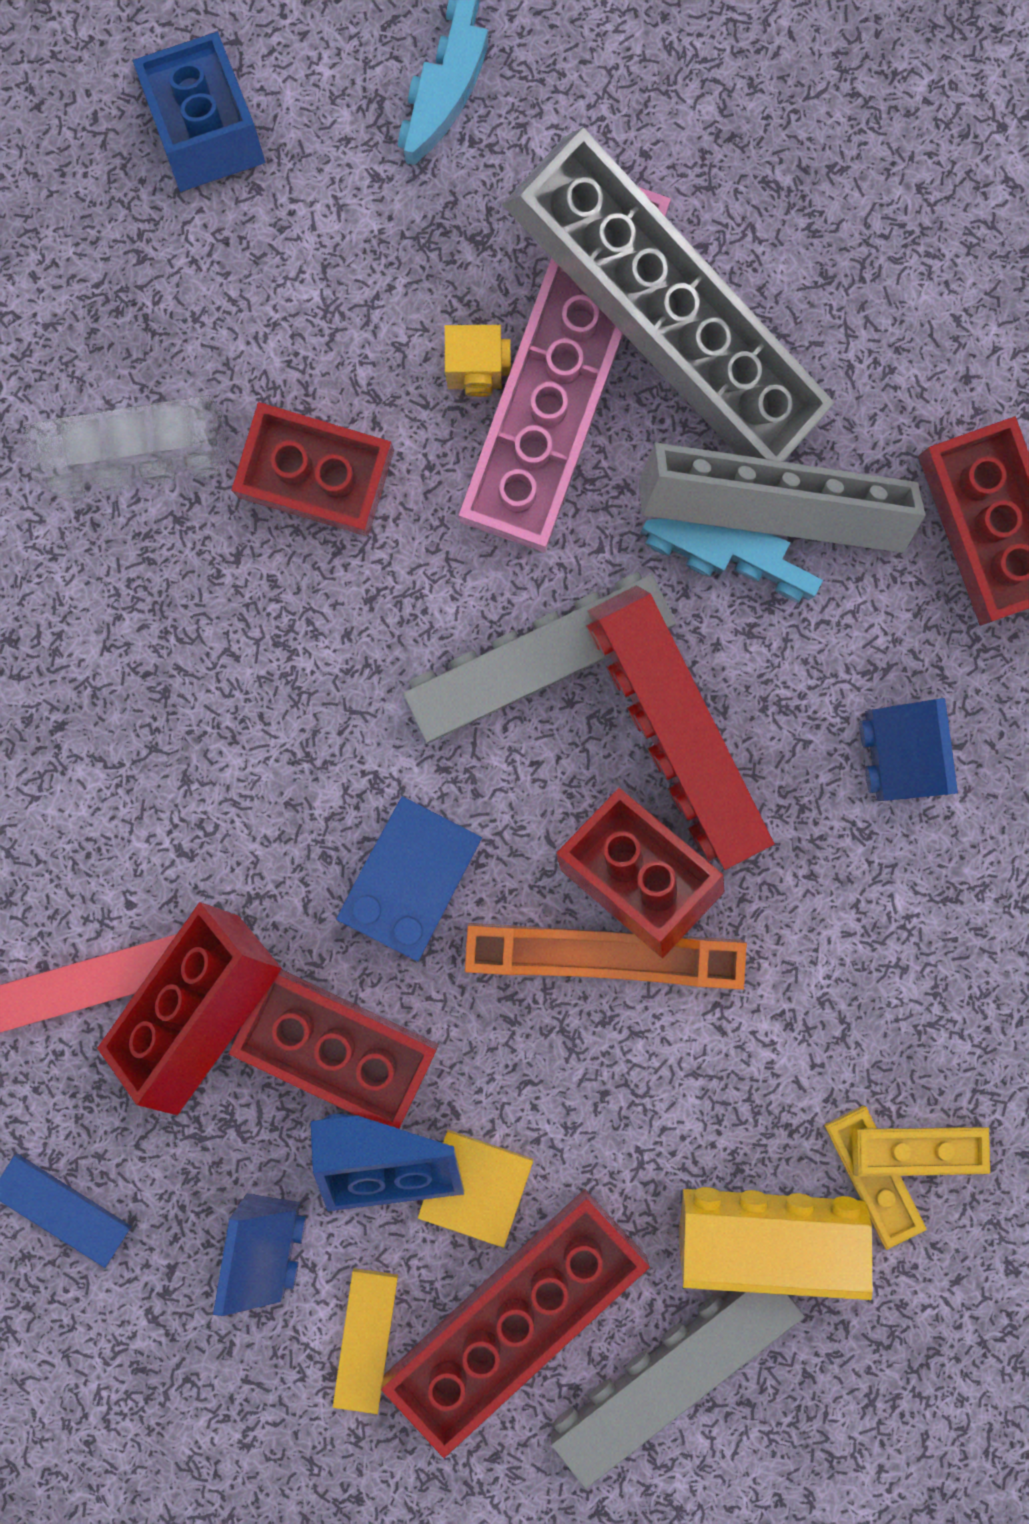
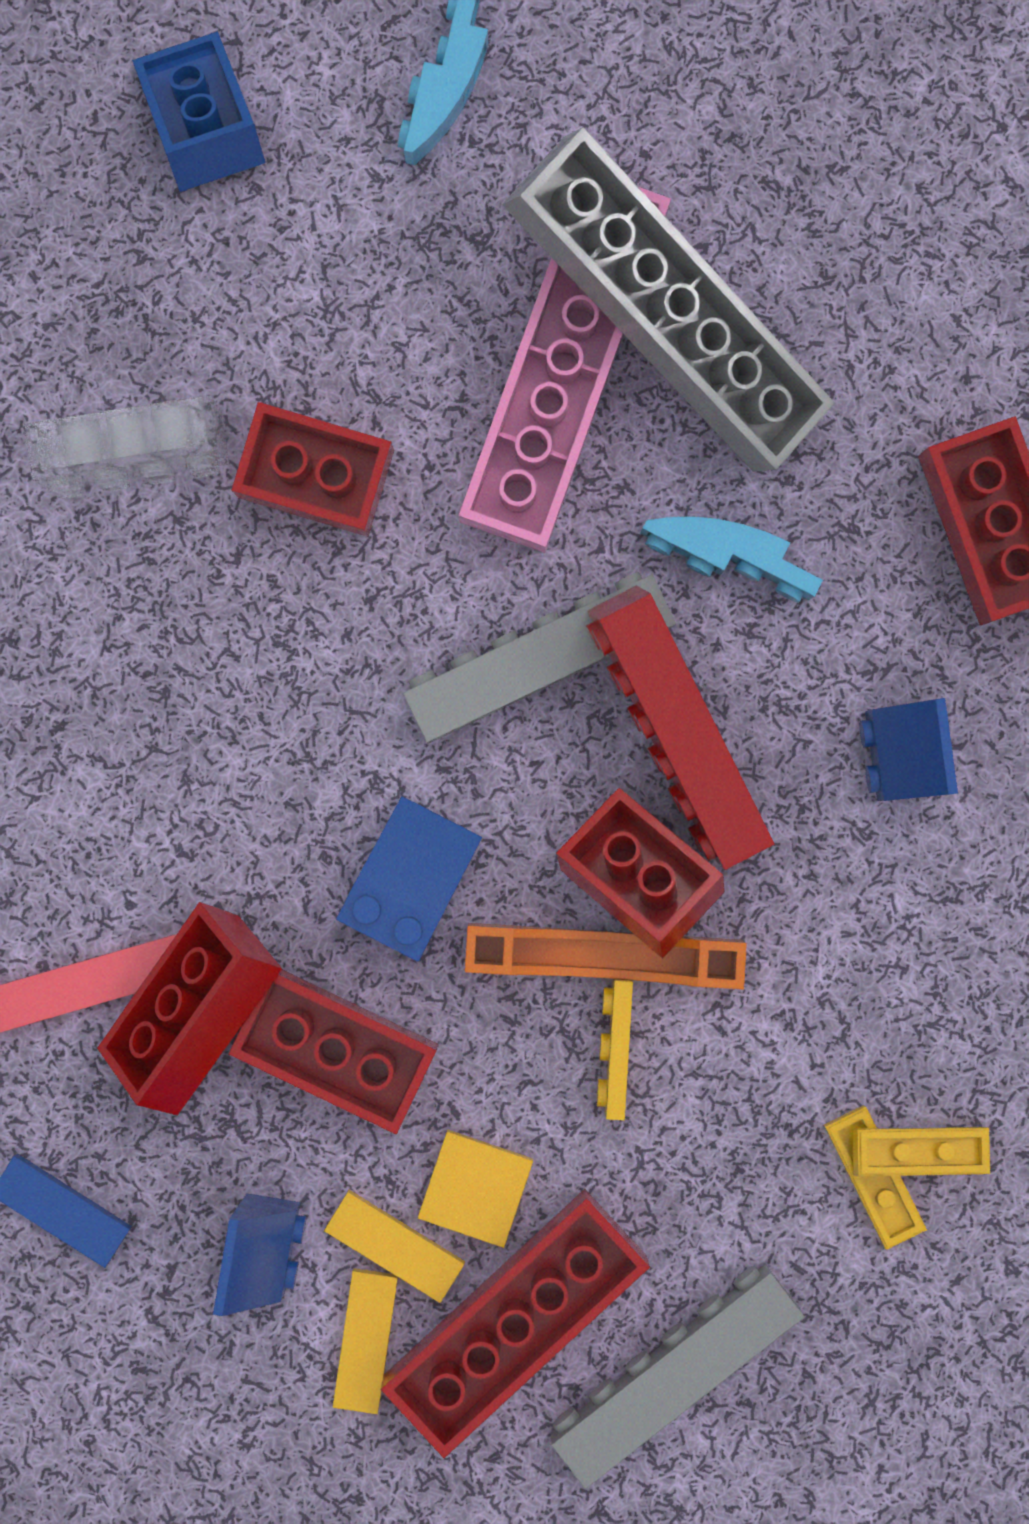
(378, 1164): blue slope -> none
(394, 1246): none -> yellow tile
(476, 358): yellow brick -> none
(615, 1048): none -> yellow plate
(776, 1244): yellow slope -> none
(780, 498): light grey brick -> none

